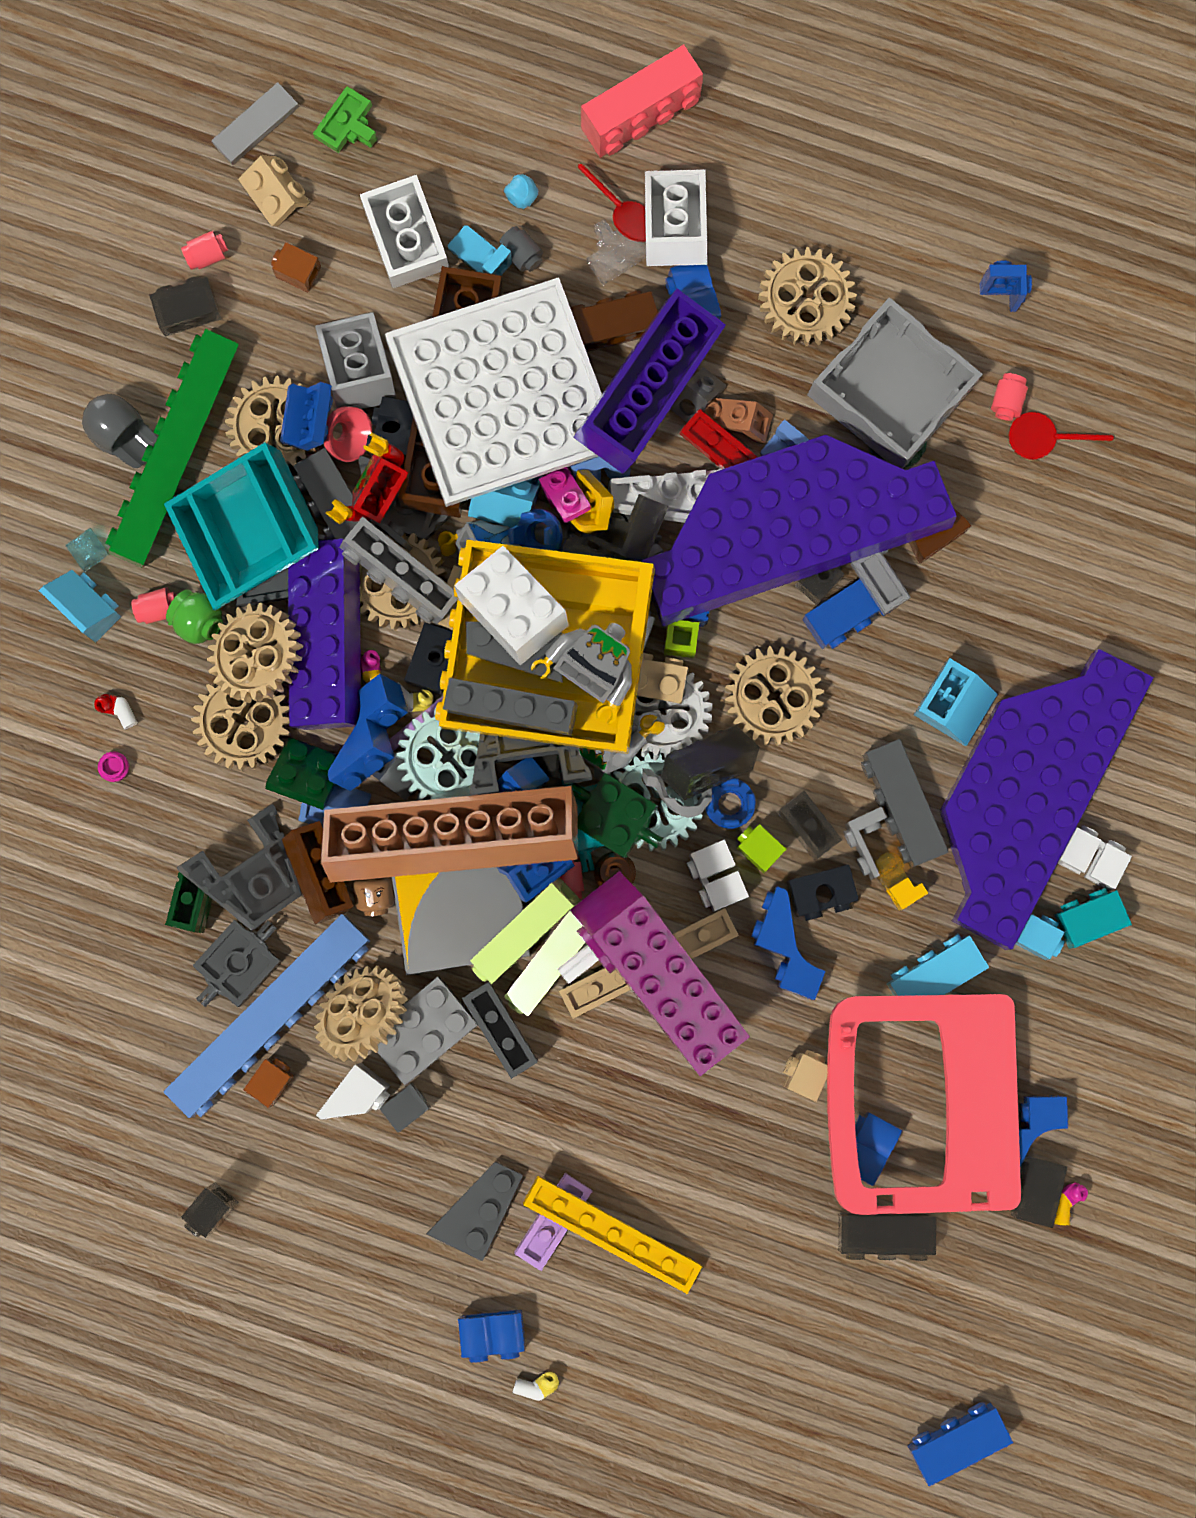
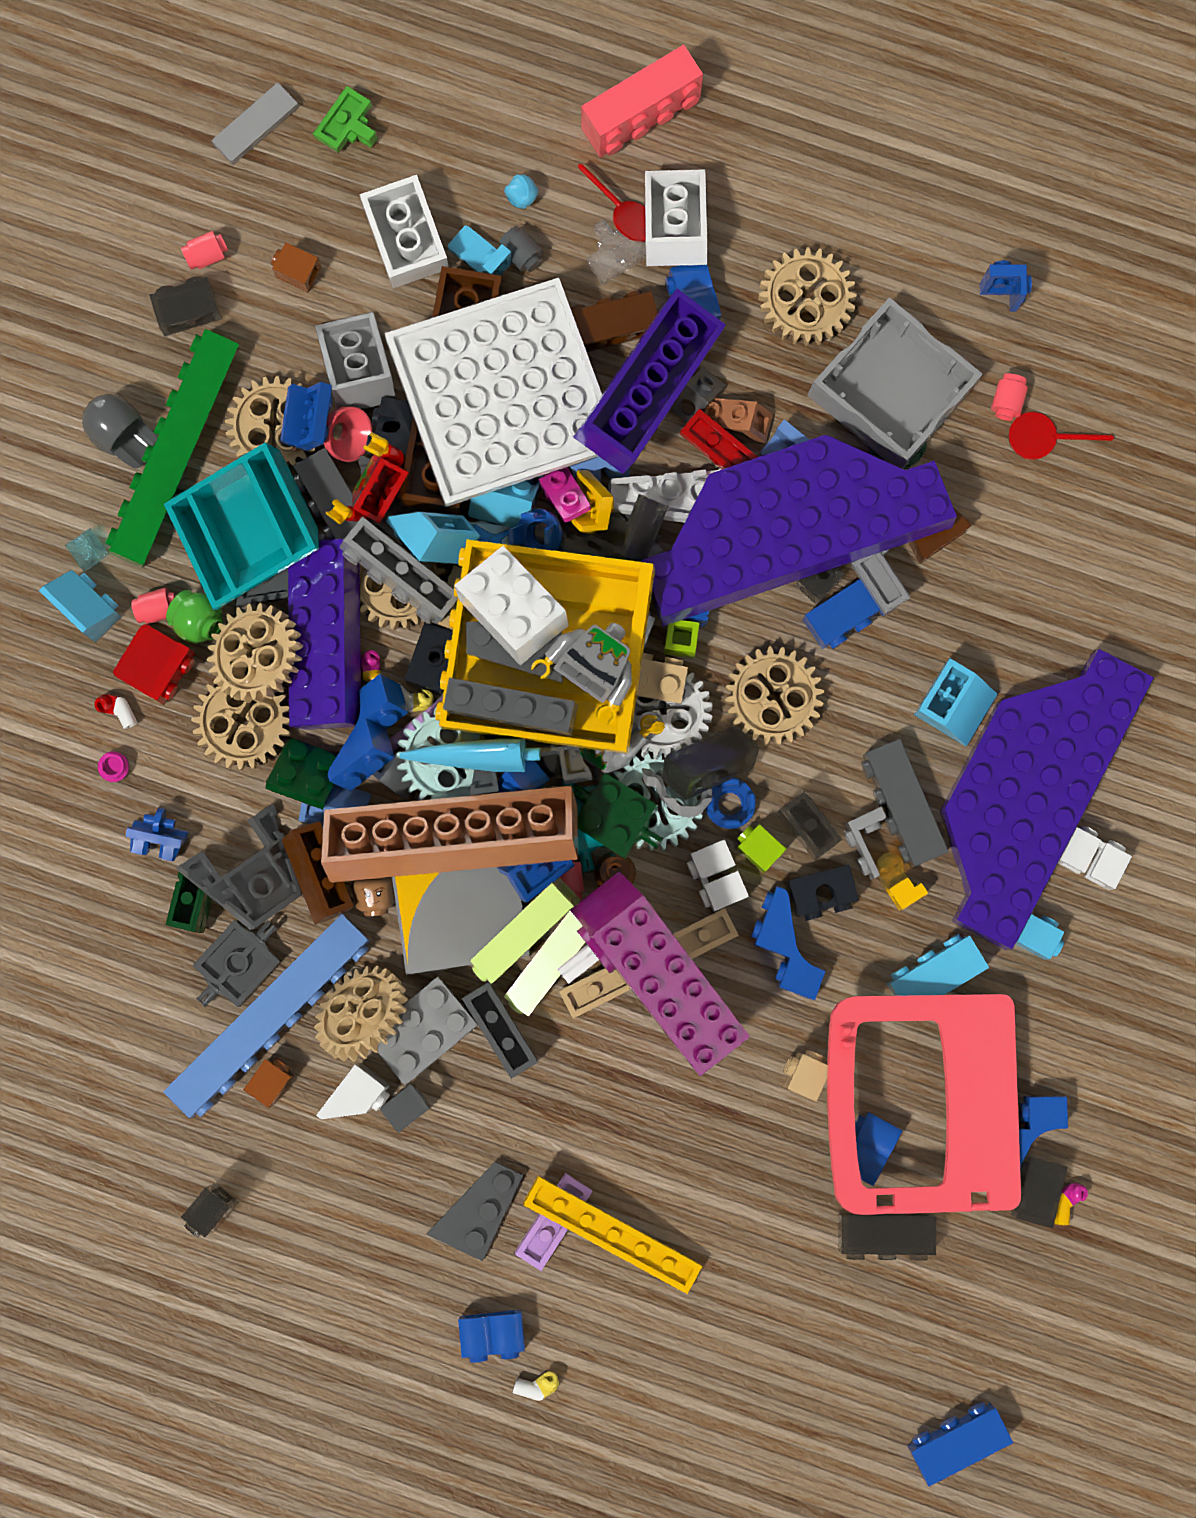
(154, 664): none -> red bracket
(156, 830): none -> blue hips
(273, 188): tan bracket -> none
(433, 535): none -> medium azure slope
(484, 755): none -> medium azure piece
(1092, 918): teal brick -> none

